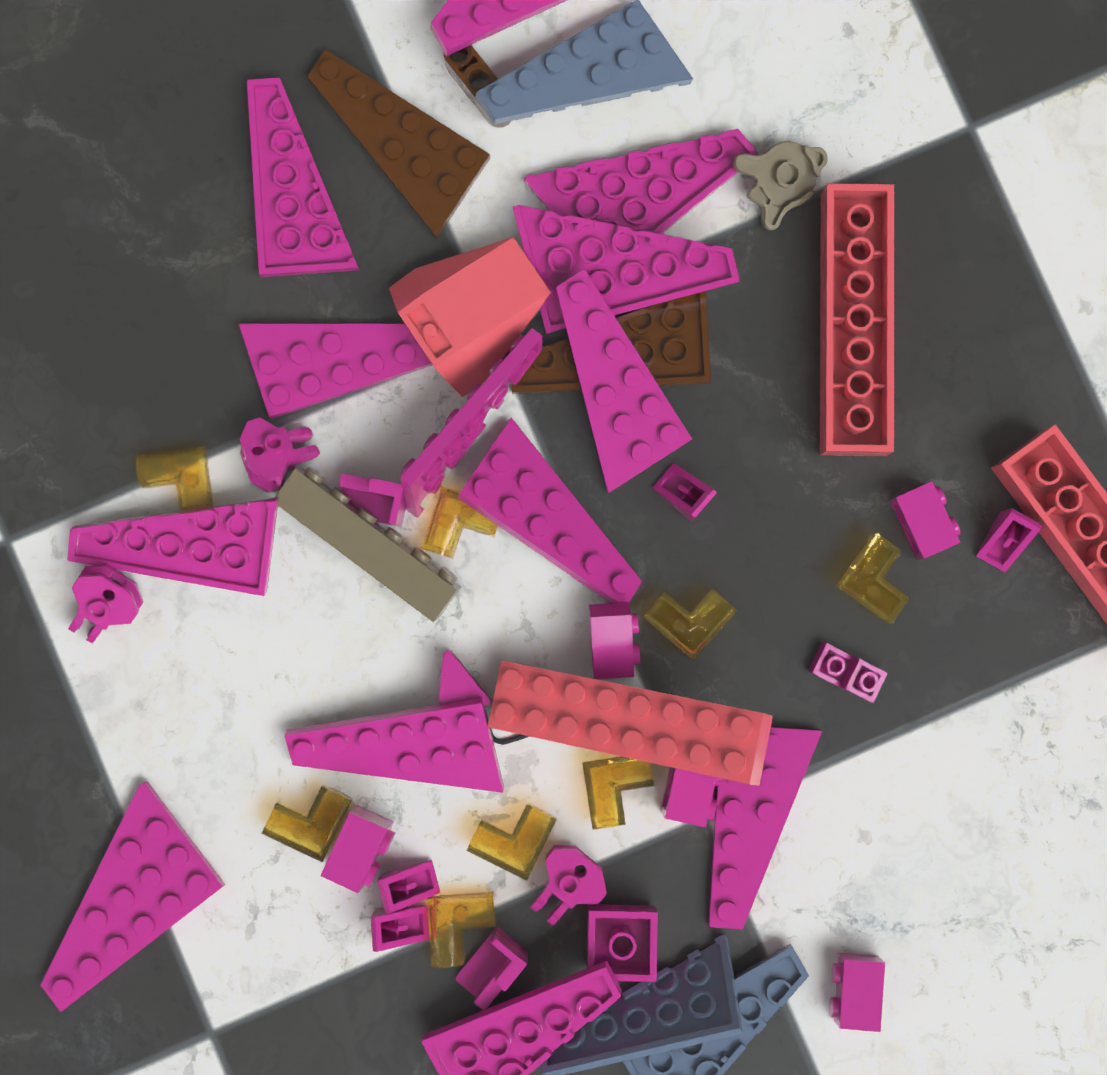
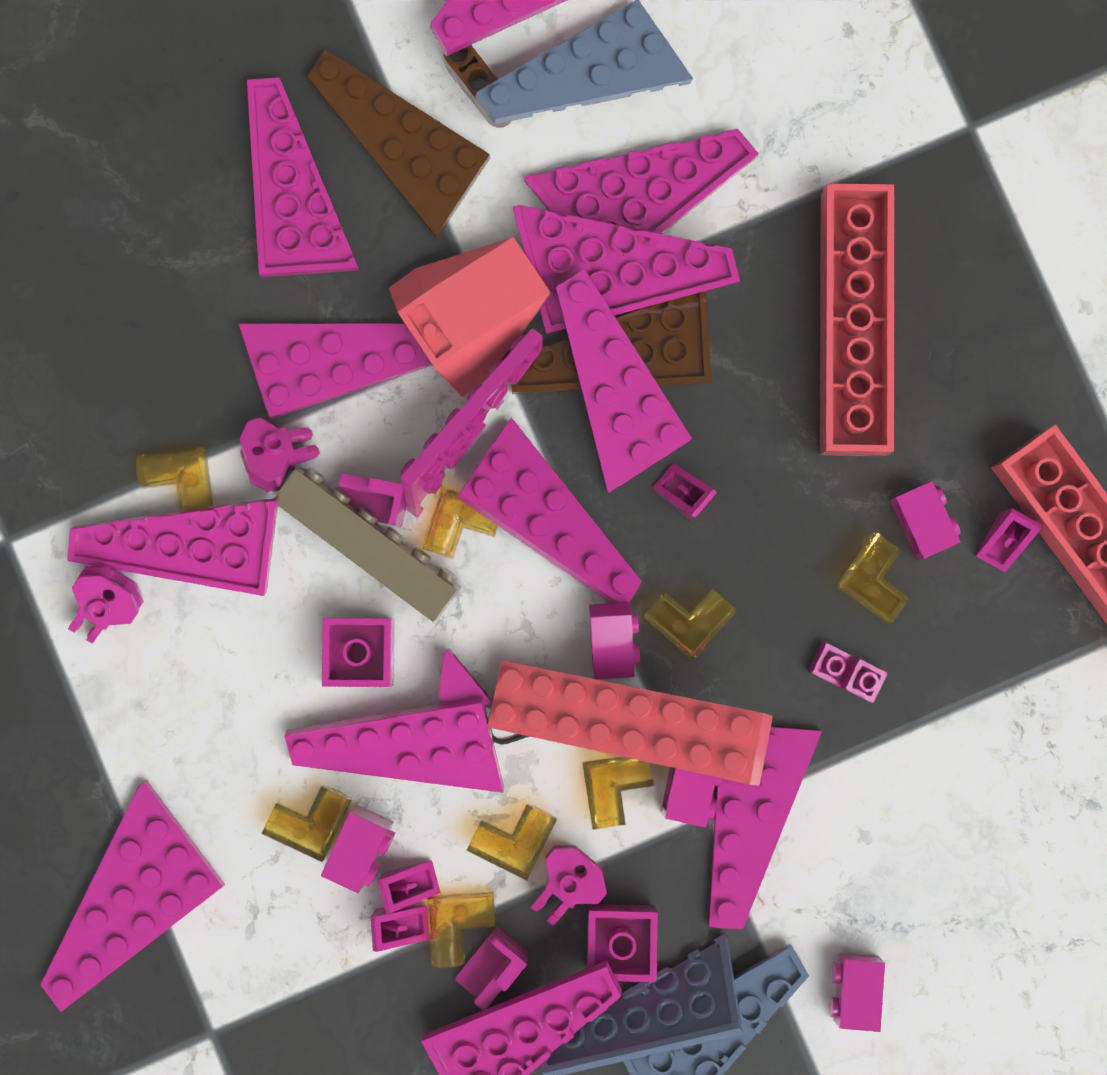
(358, 652): none -> dark pink brick
(782, 177): dark tan tile -> none

